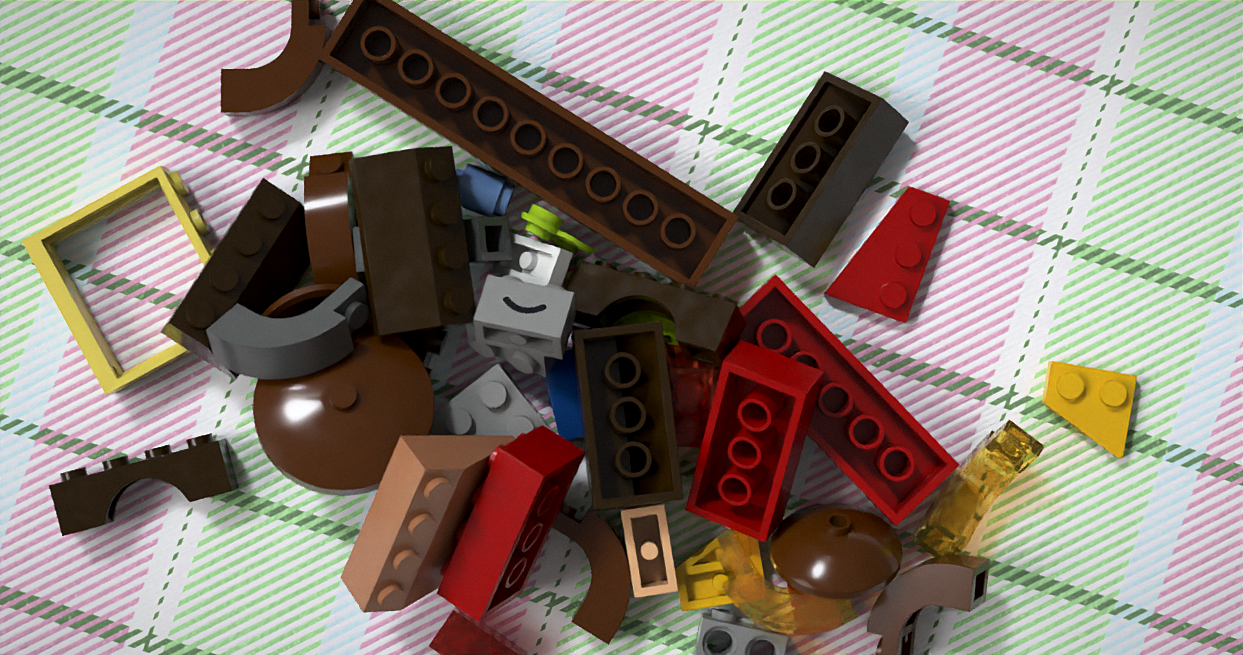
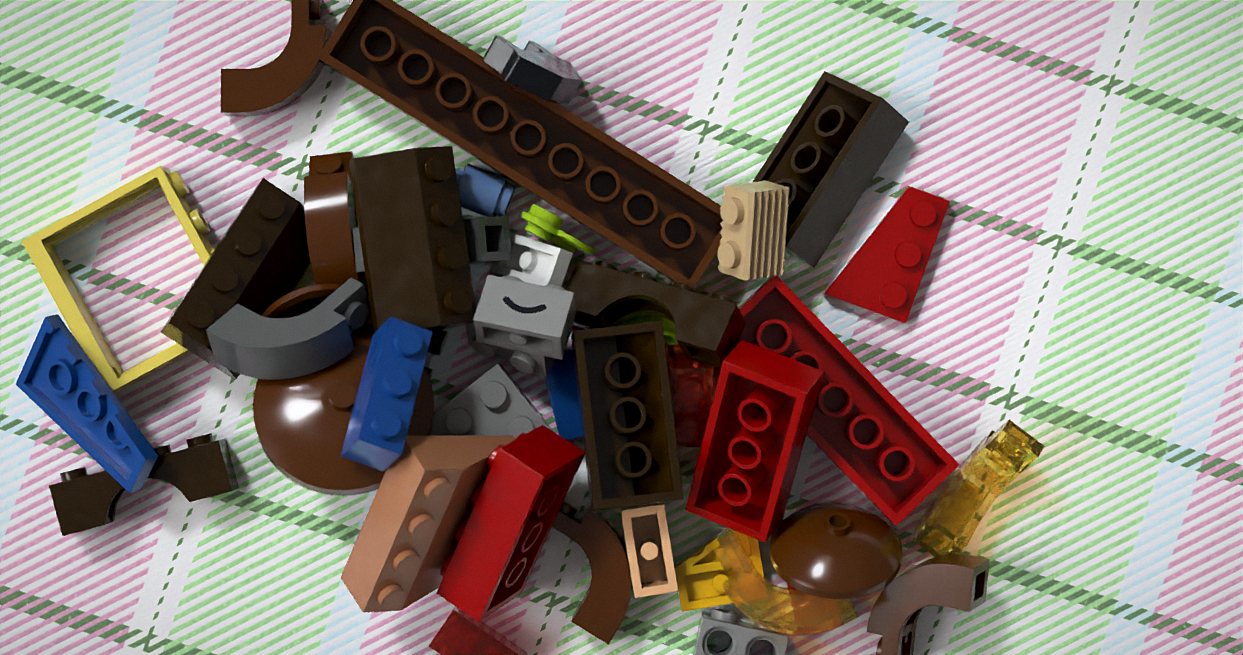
(79, 400): none -> blue wing
(386, 394): none -> blue brick
(533, 70): none -> black piece
(753, 230): none -> tan brick
(1092, 402): yellow wing -> none

